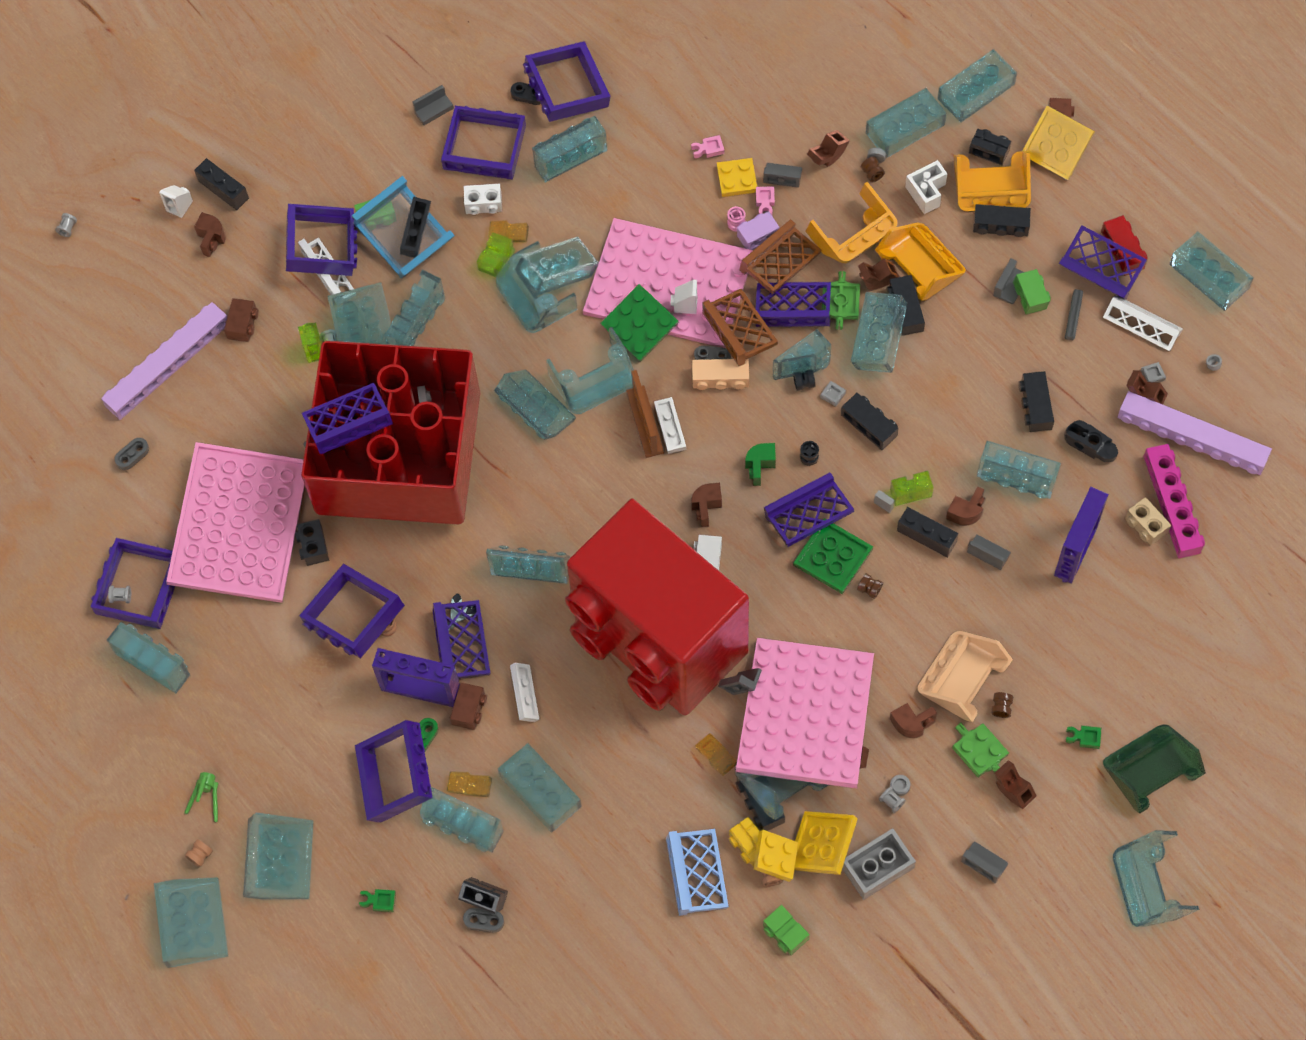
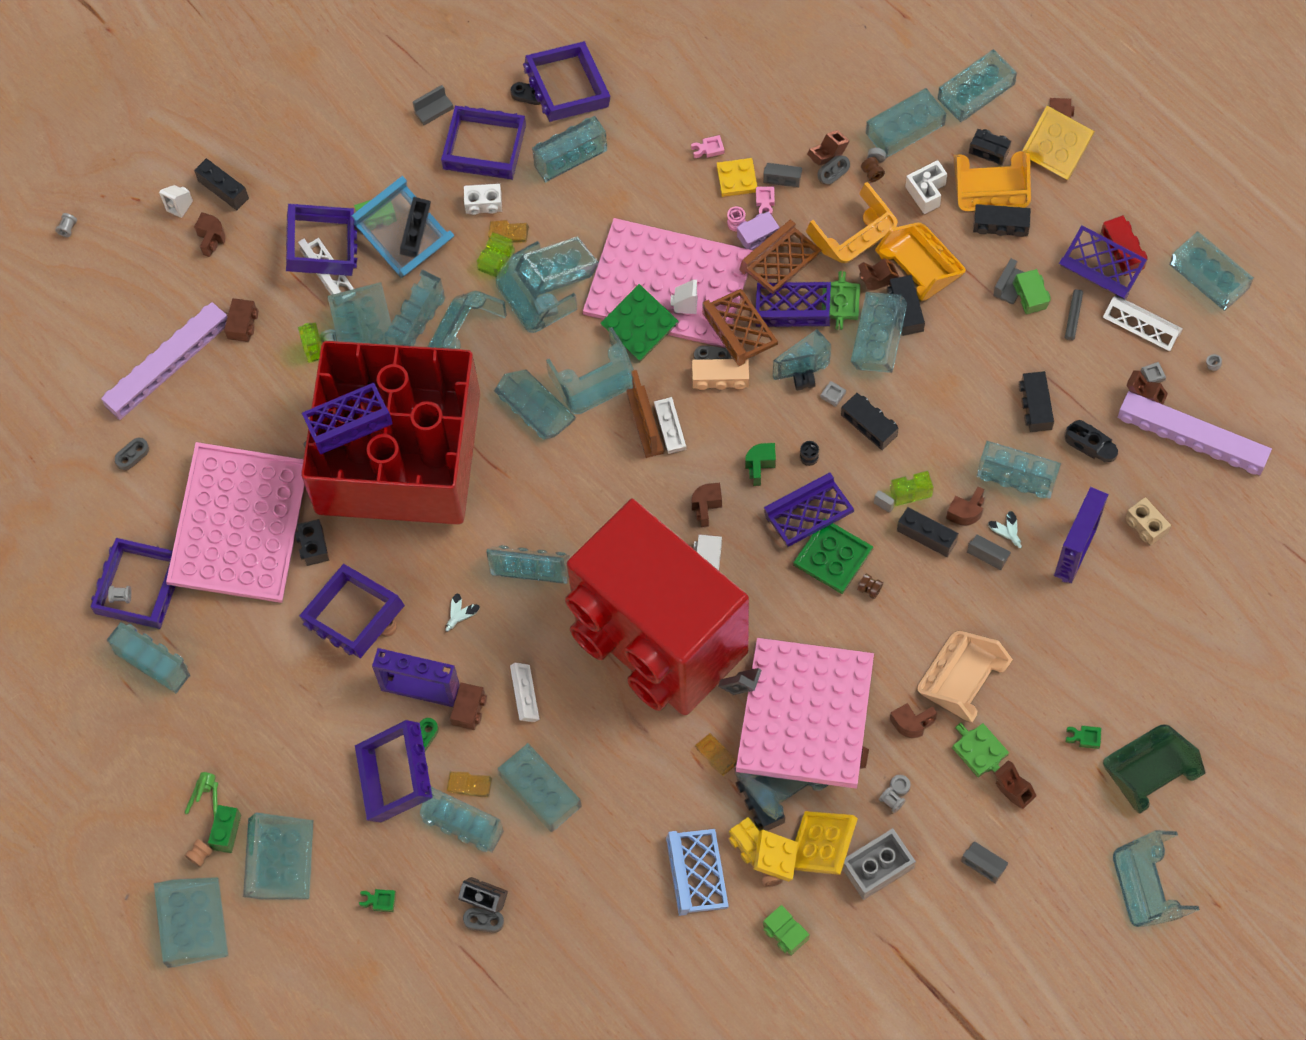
(224, 829): none -> green brick
(423, 394): light grey plate -> none
(443, 637): dark purple fence -> none
(456, 313): none -> clear light blue windscreen
(832, 170): none -> dark grey plate
(1002, 705): reddish brown wheel -> none
(1008, 532): none -> light aqua piece
(1183, 545): dark pink brick -> none

